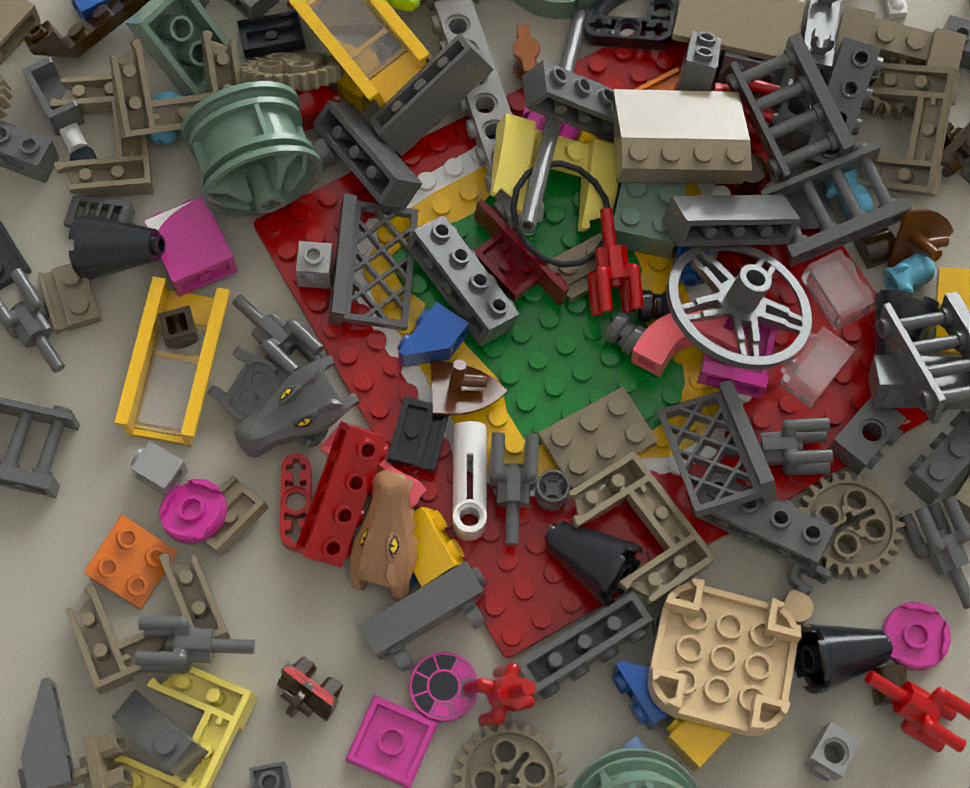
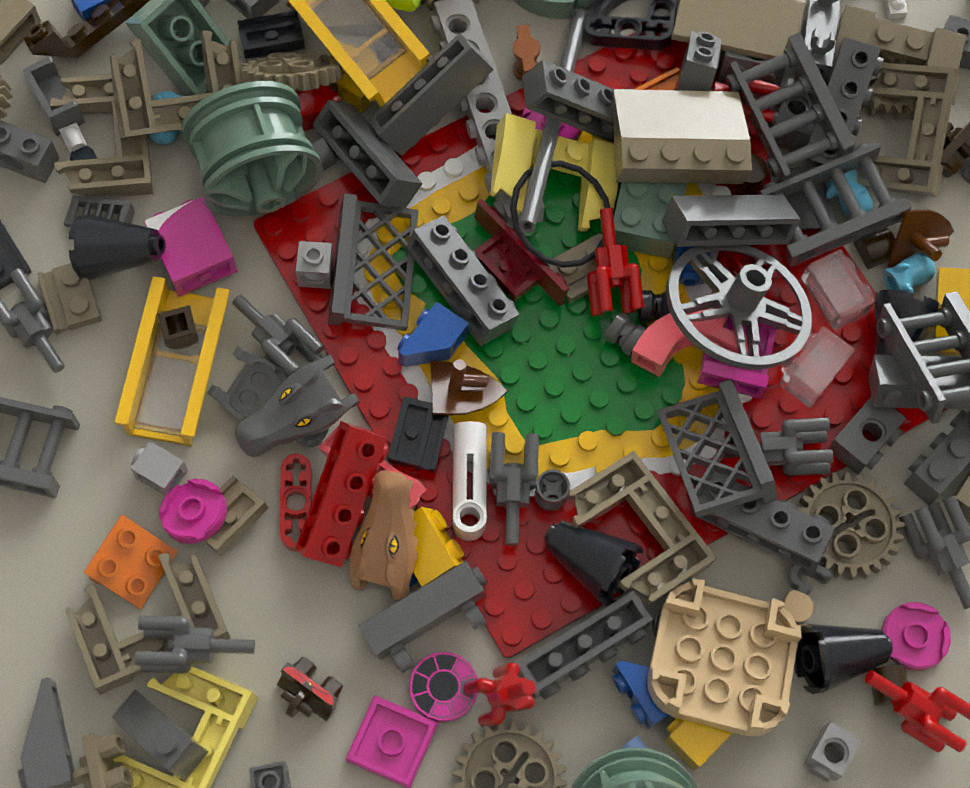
(597, 437): dark tan plate -> none

